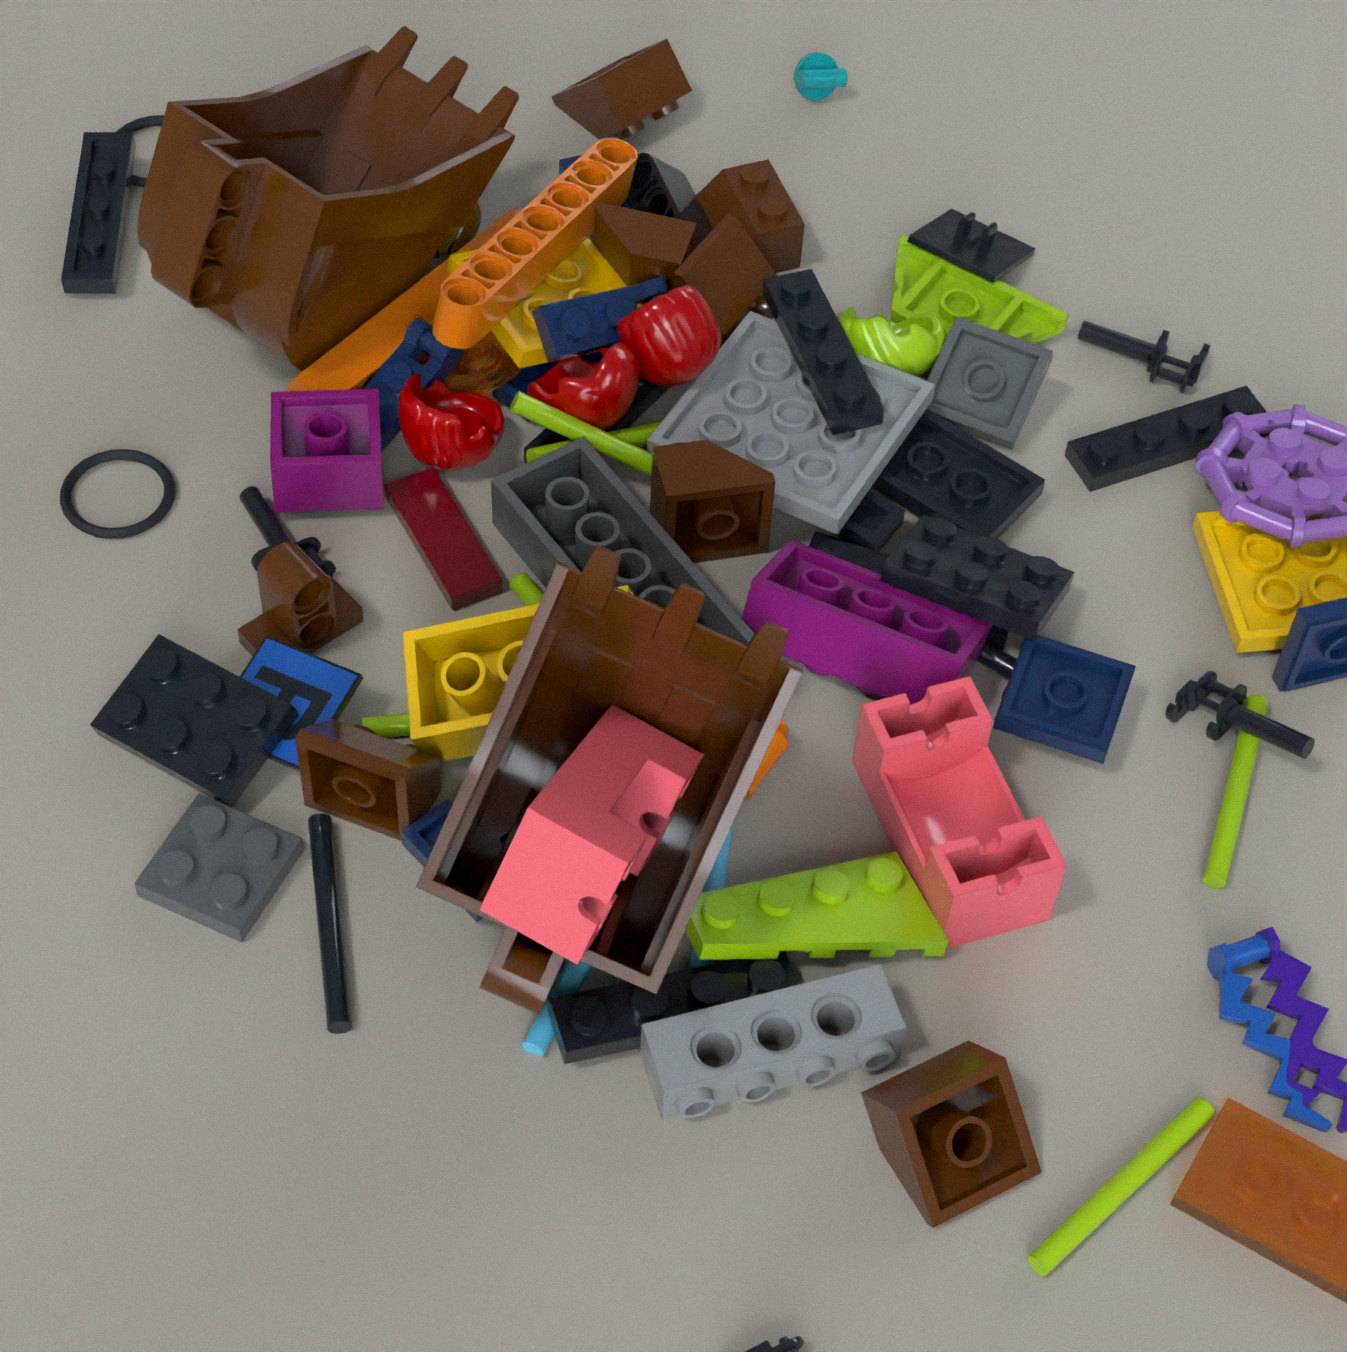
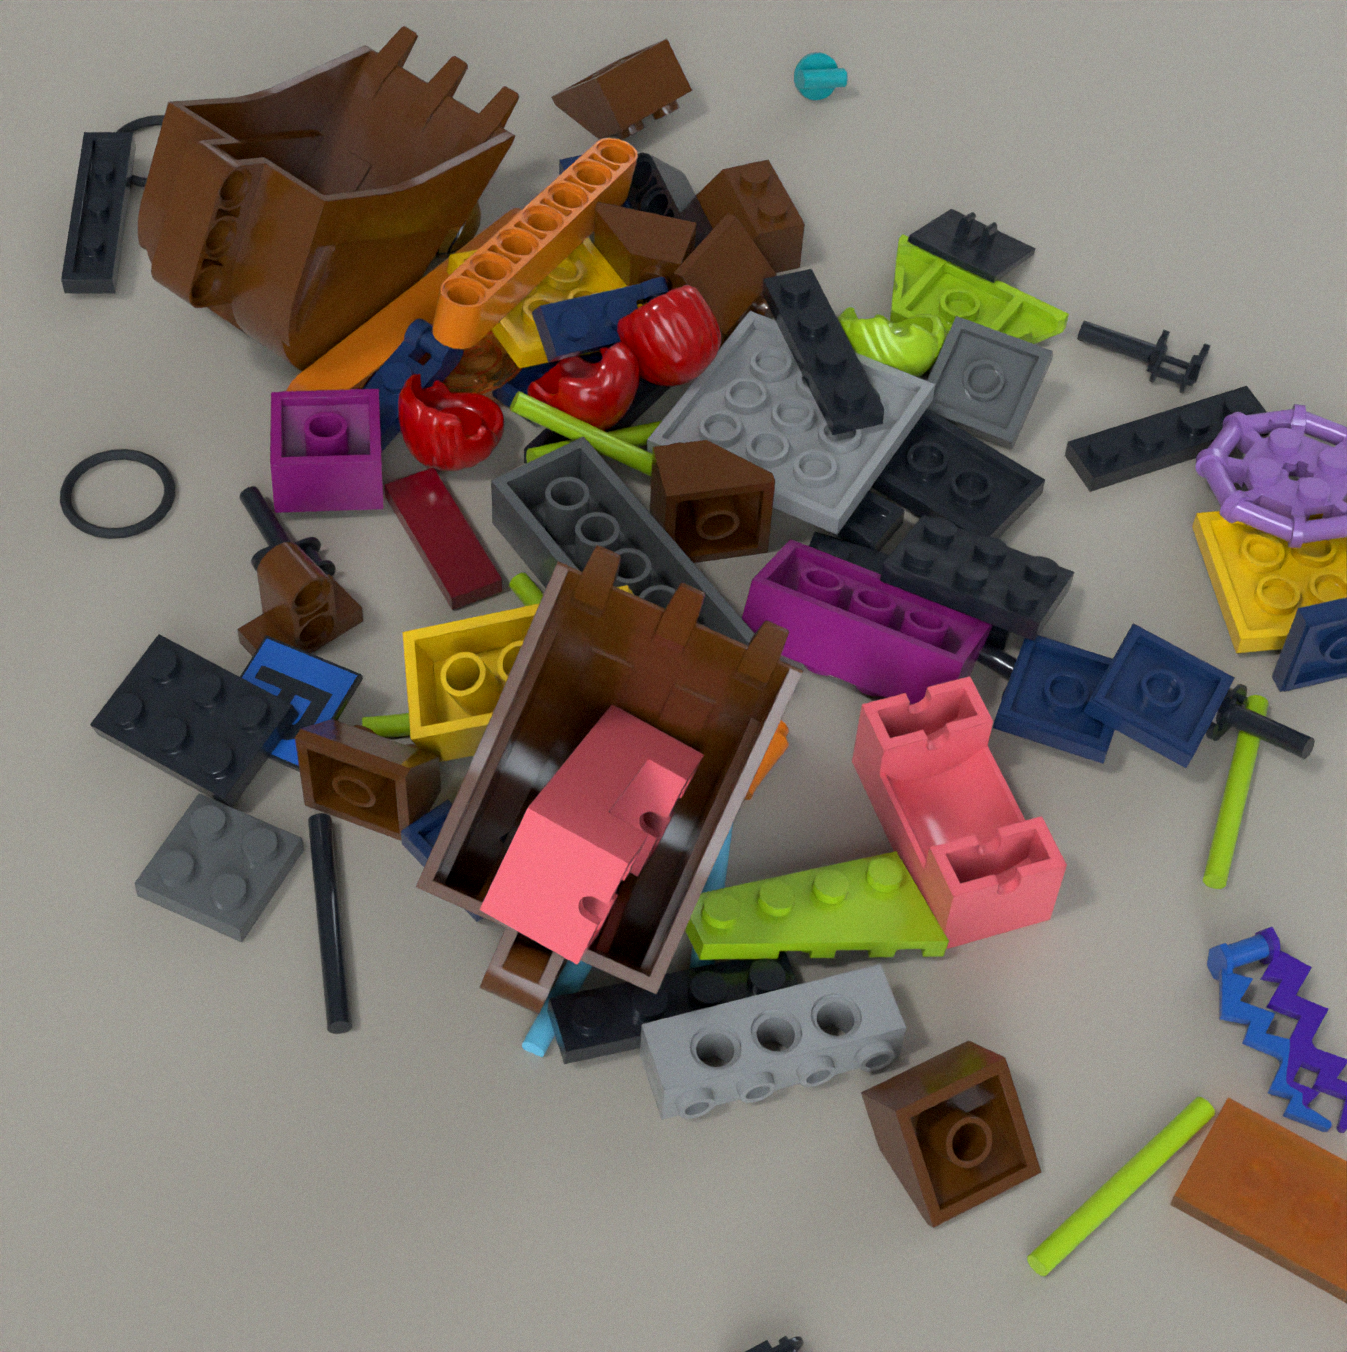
(1159, 695): none -> dark blue tile

